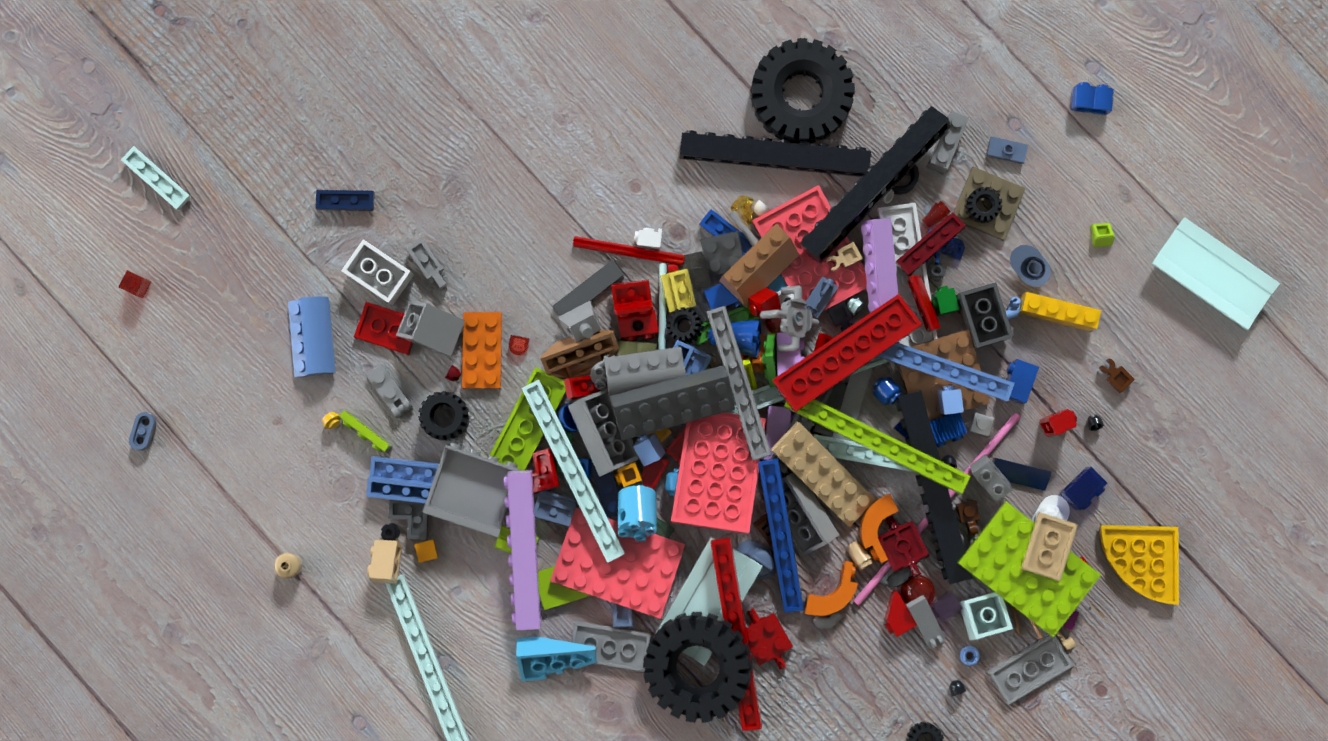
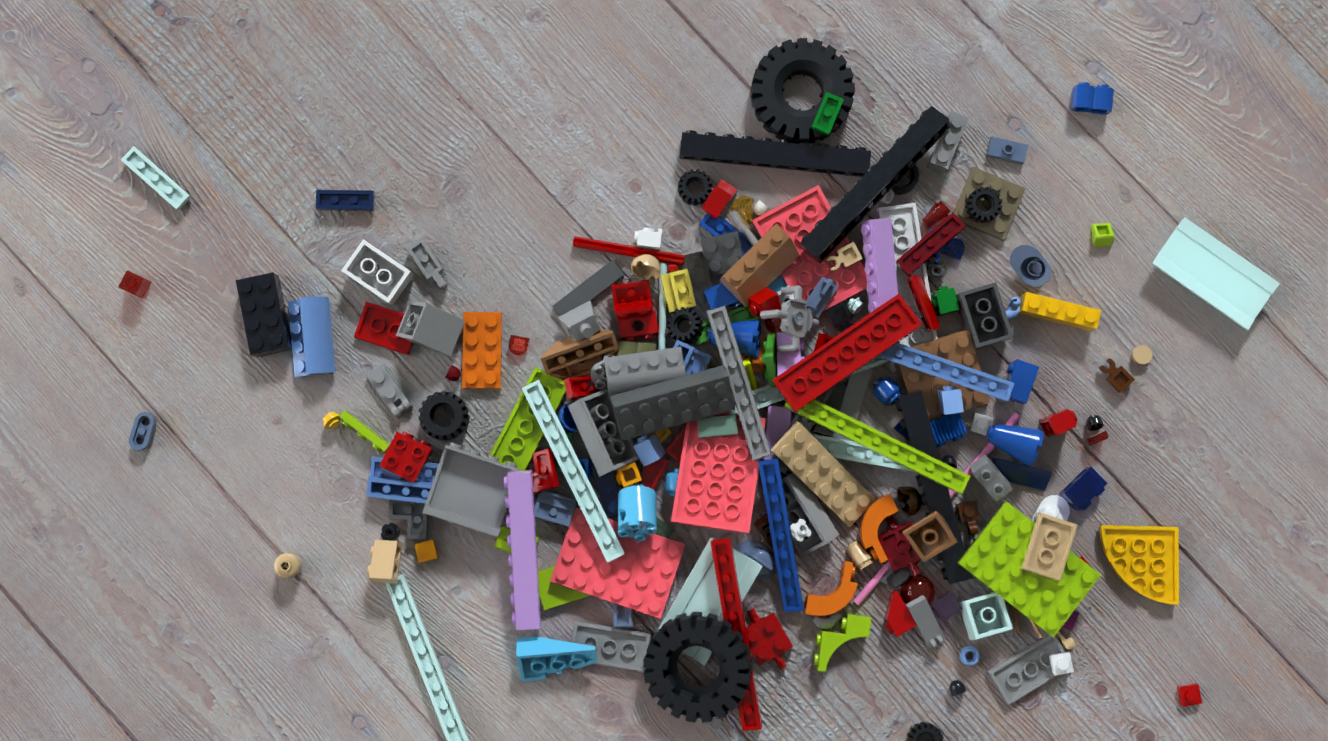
(264, 314): none -> black brick
(406, 456): none -> red bracket
(646, 267): none -> tan hair
(694, 176): none -> black tyre
(717, 426): none -> sand green tile
(719, 199): none -> red slope
(796, 532): none -> white plate
(827, 113): none -> green plate
(829, 641): none -> lime arch
(911, 499): none -> dark brown hair
(930, 536): none -> medium nougat slope
(1016, 441): none -> blue cone
(1061, 663): none -> white plate
(1096, 438): none -> clear red tile
(1141, 355): none -> tan tile
(1189, 694): none -> red plate

